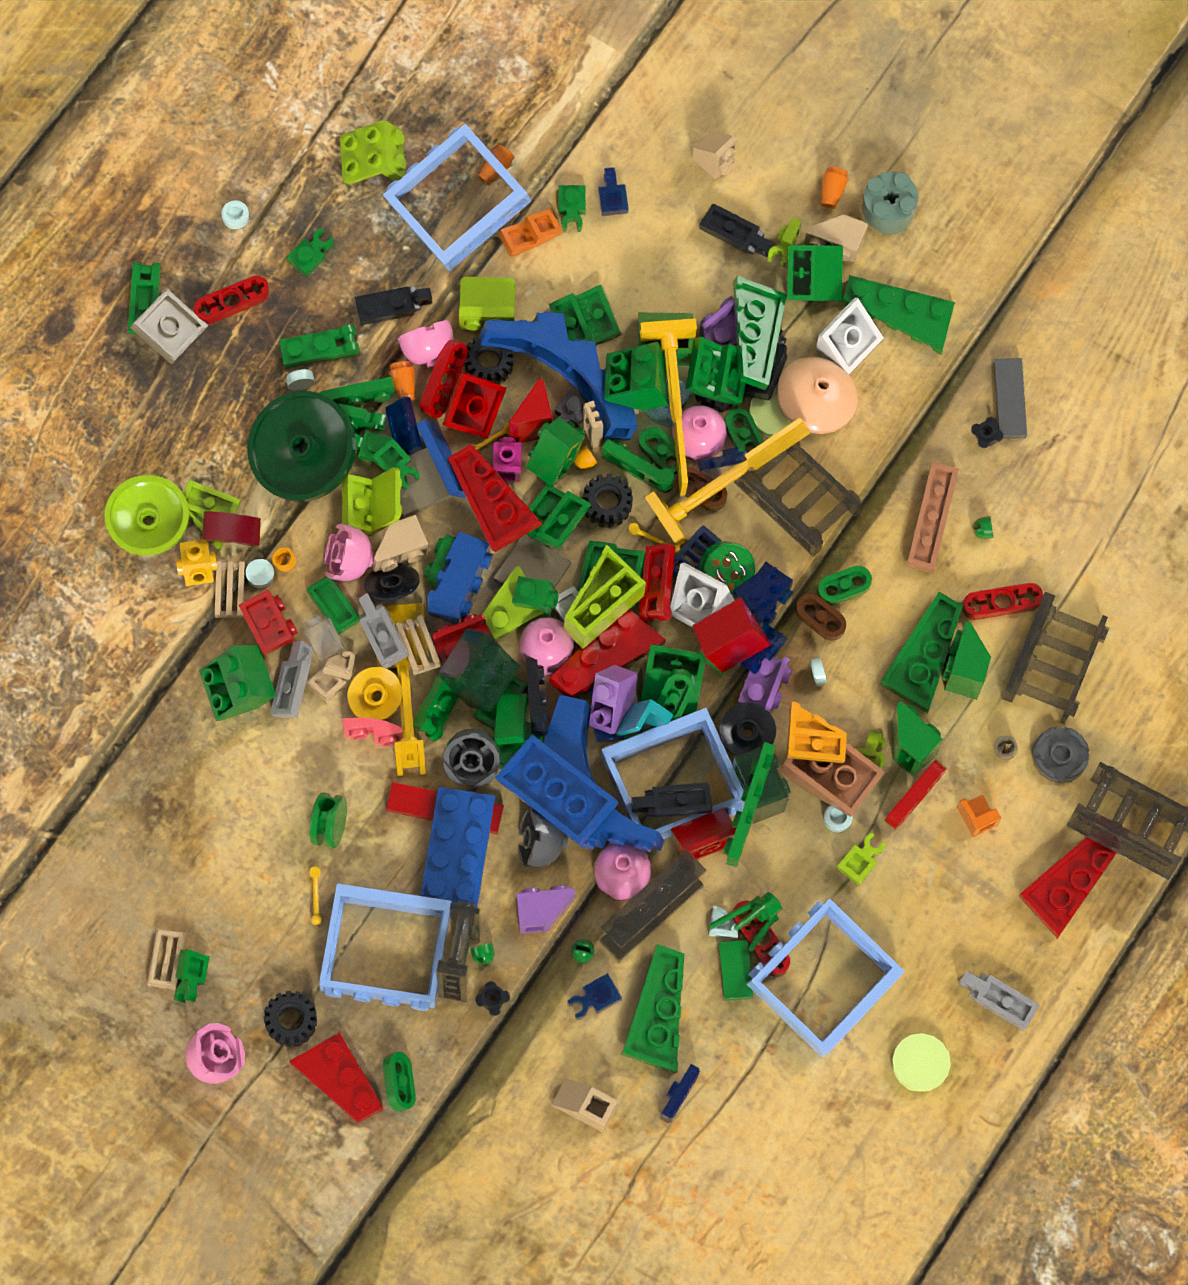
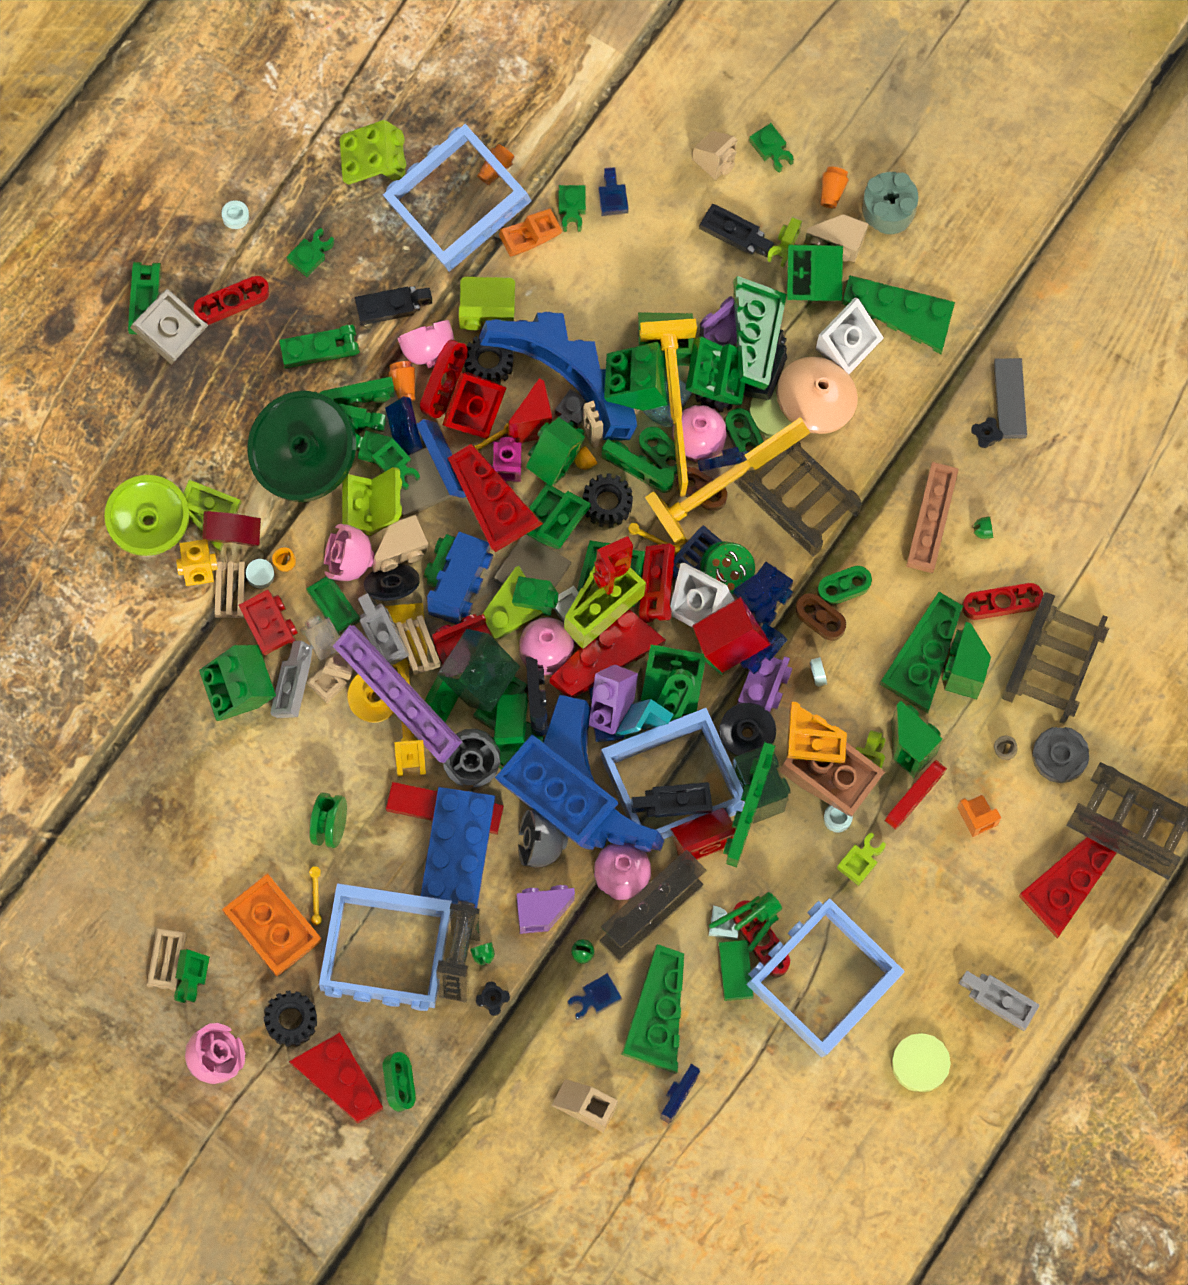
(272, 925): none -> orange plate
(300, 379): light aqua tile -> none
(384, 732): coral slope -> none
(397, 694): none -> medium lavender tile
(588, 316): green slope -> none
(612, 562): none -> red bracket
(771, 144): none -> green plate

